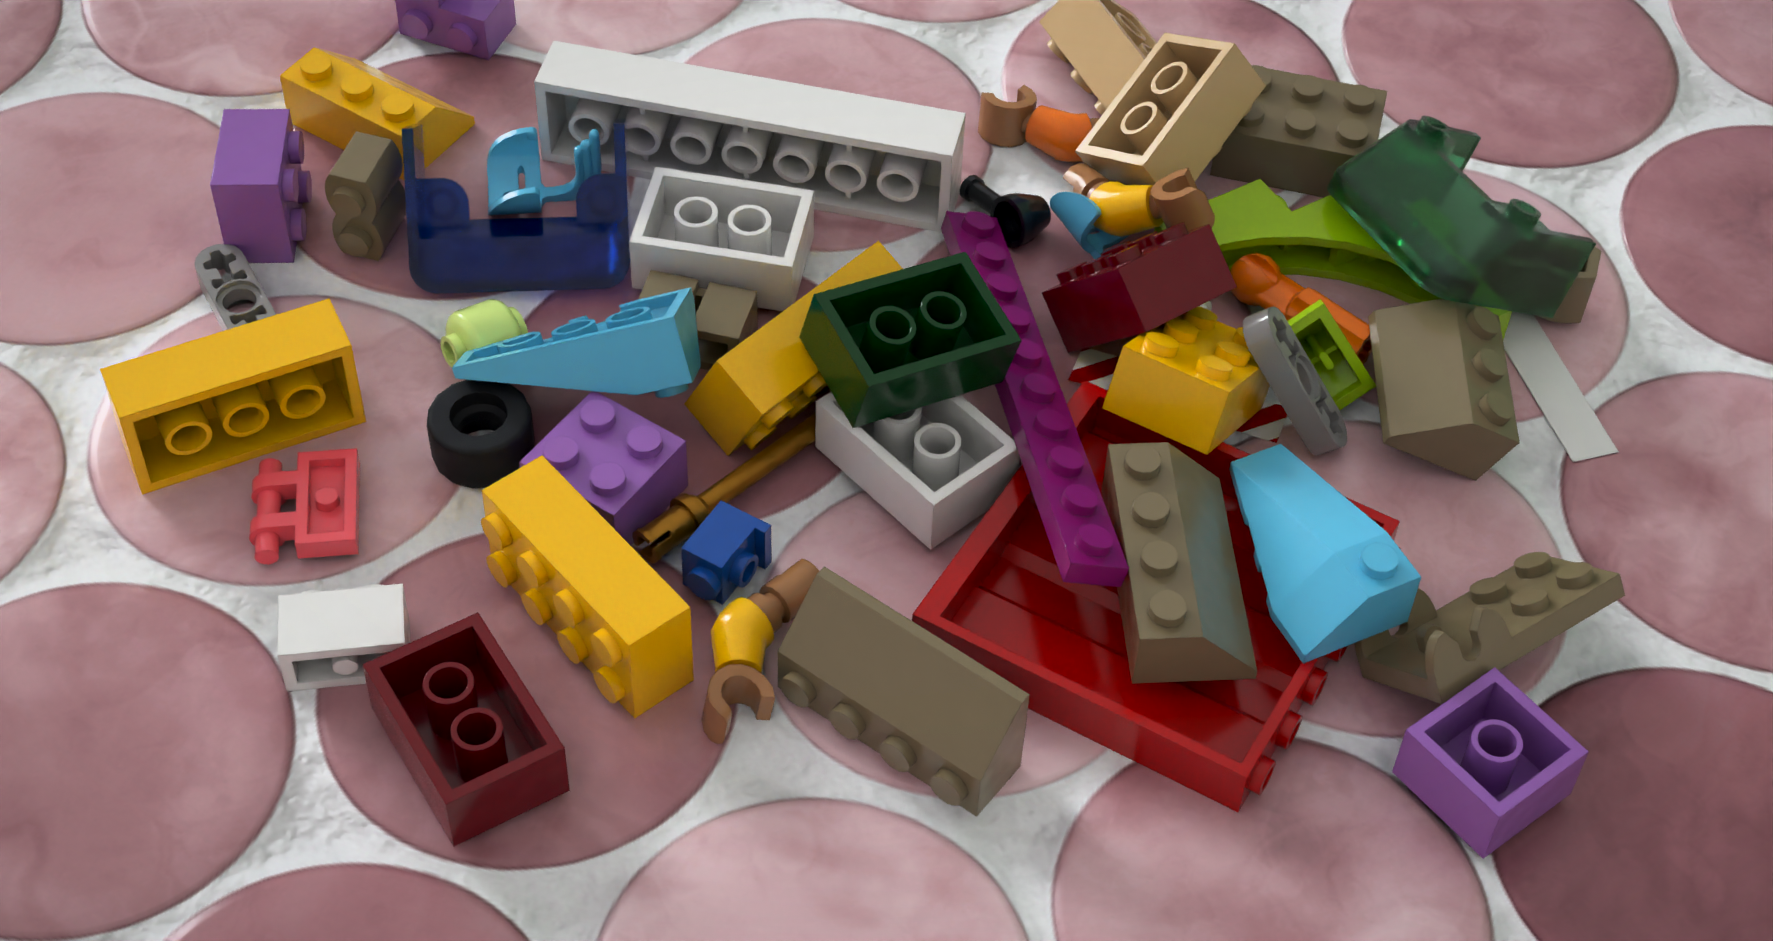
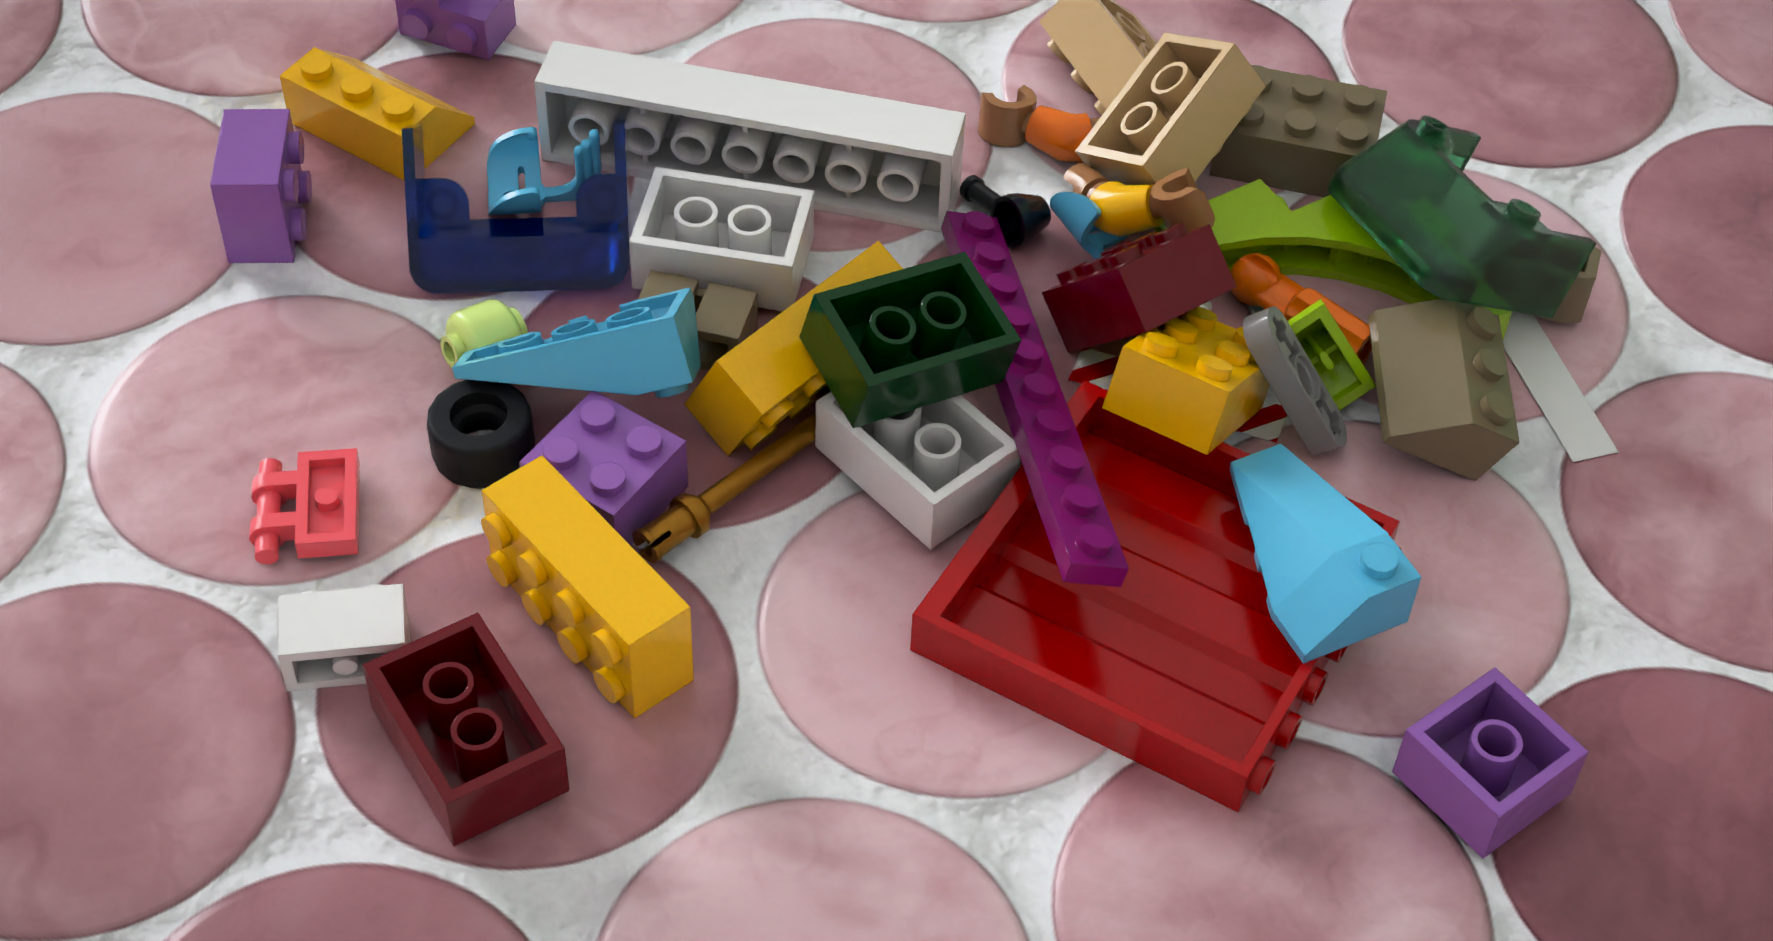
(235, 395): yellow brick -> none
(241, 287): light grey beam -> none
(366, 195): dark tan brick -> none
(725, 552): blue brick -> none
(740, 646): medium nougat piece -> none
(903, 693): dark tan slope -> none
(1182, 581): dark tan slope -> none
(1486, 627): dark tan hinge -> none

